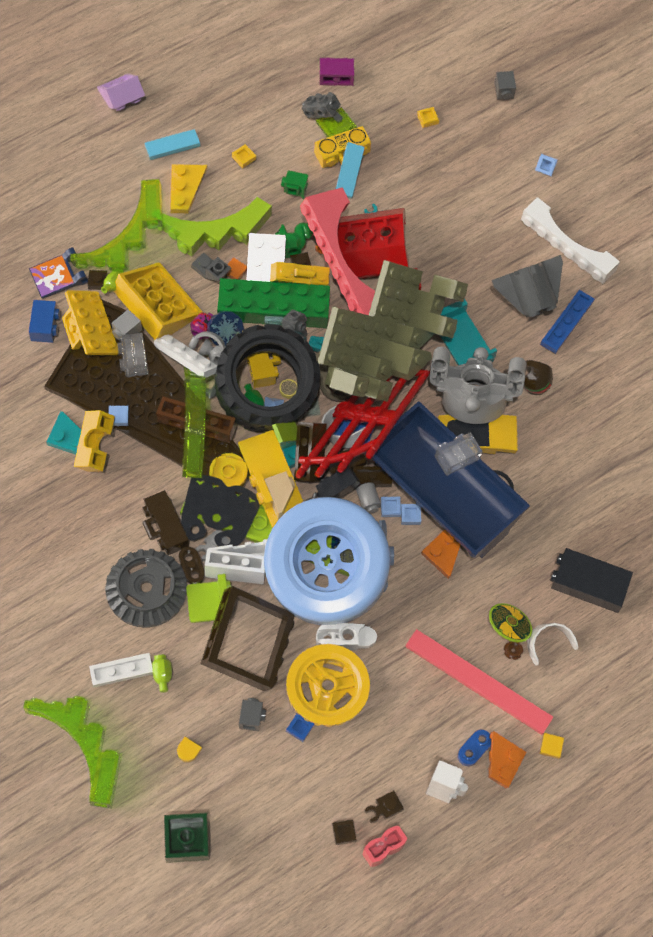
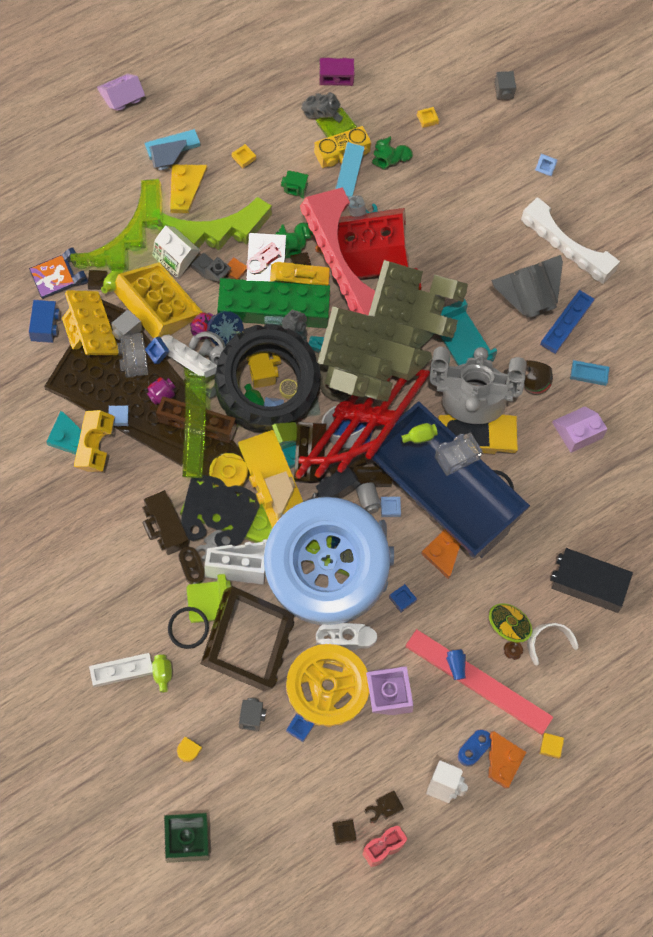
(90, 738): clear neon green arch -> none
(156, 607): dark grey gear -> none
(157, 350): none -> blue plate
(160, 388): none -> magenta head
(166, 153): none -> sand blue slope
(174, 250): none -> white slope
(202, 638): none -> black tyre
(264, 256): none -> piece
(356, 206): none -> light grey beam
(387, 155): none -> green animal
(390, 691): none -> lavender slope
(402, 598): none -> blue plate
(410, 514): light blue plate -> none
(420, 433): none -> lime plant
(457, 663): none -> blue cone
(580, 428): none -> lavender slope
(589, 373): none -> dark azure tile

